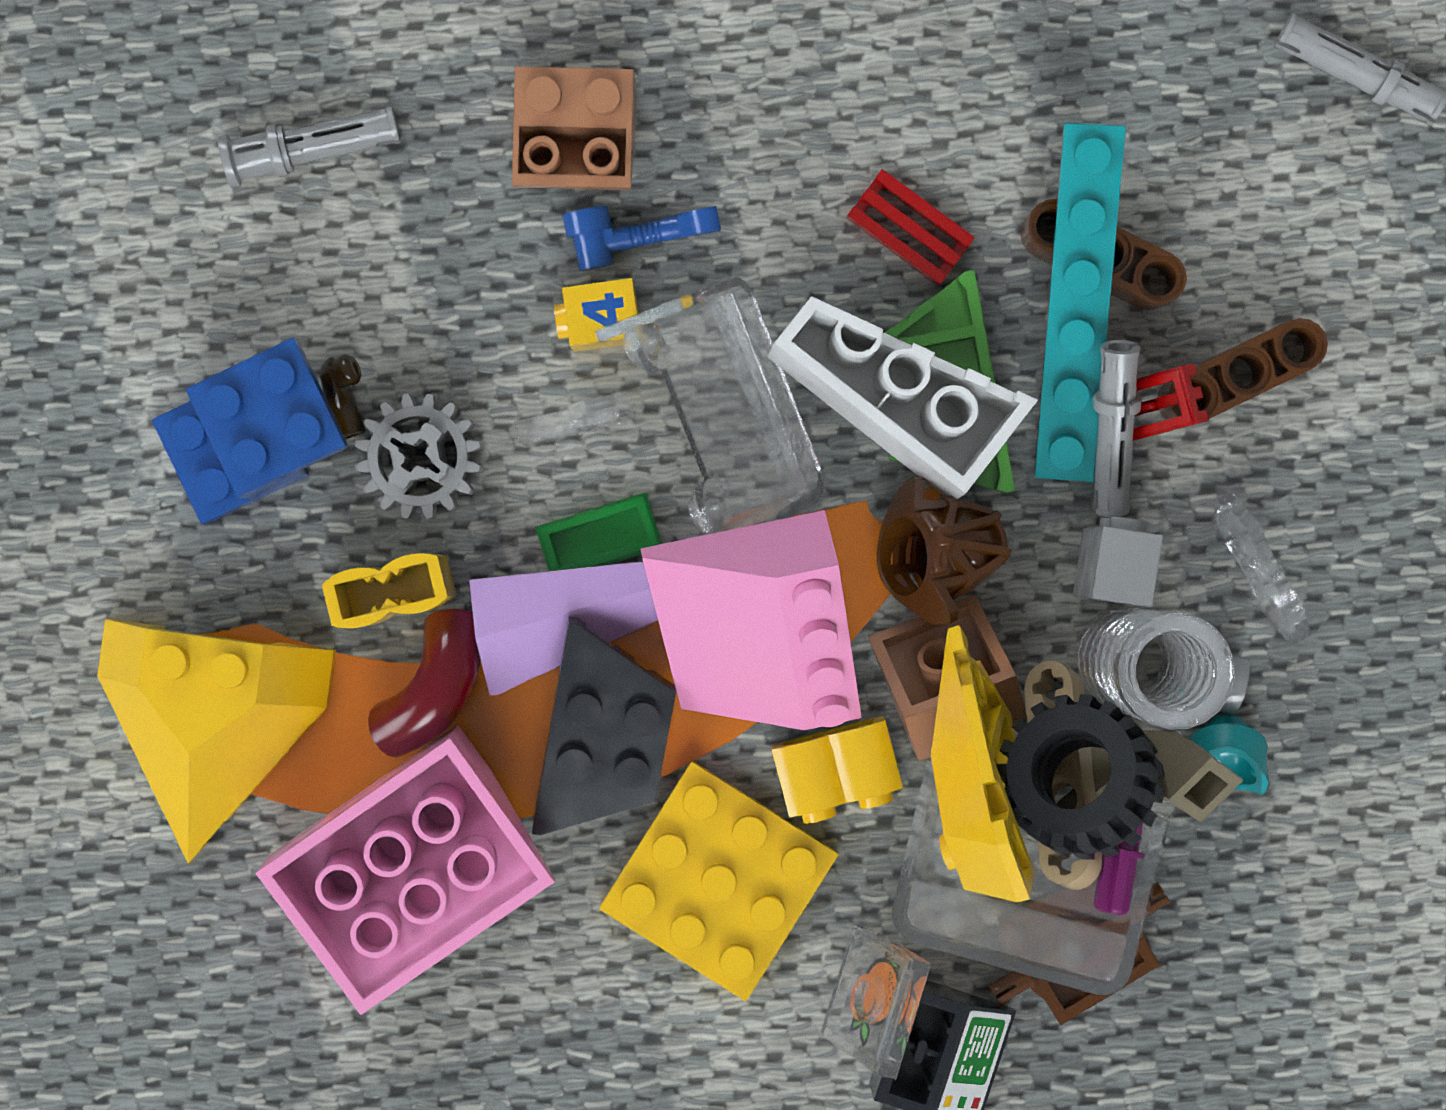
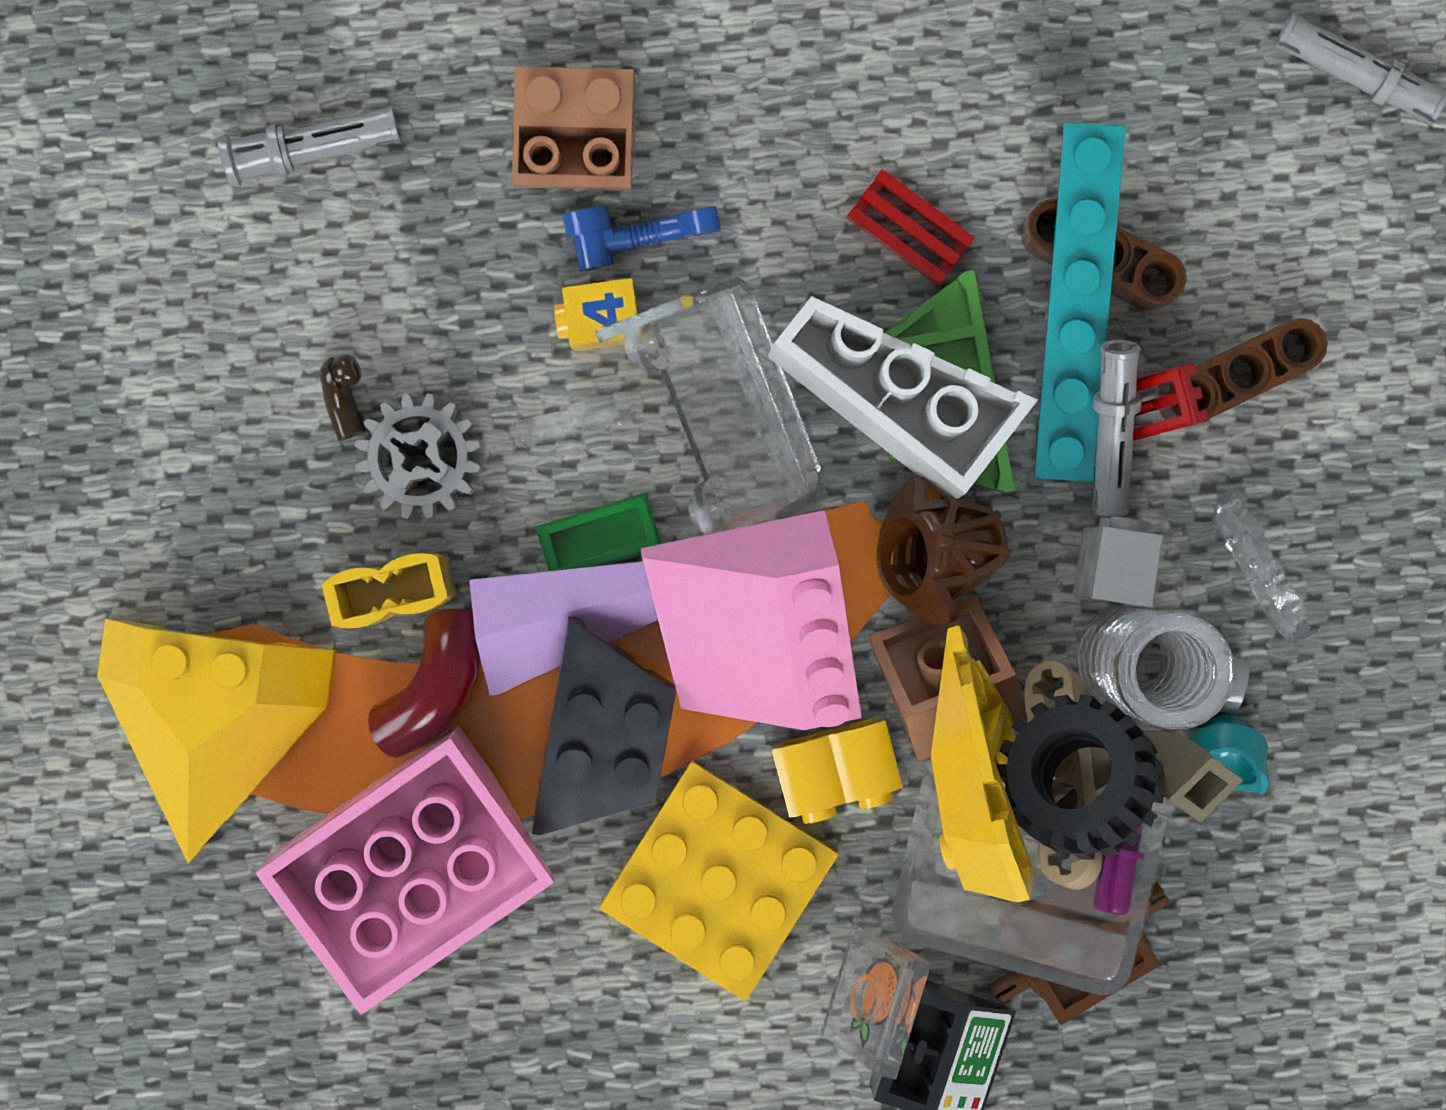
(249, 431): blue bracket -> none

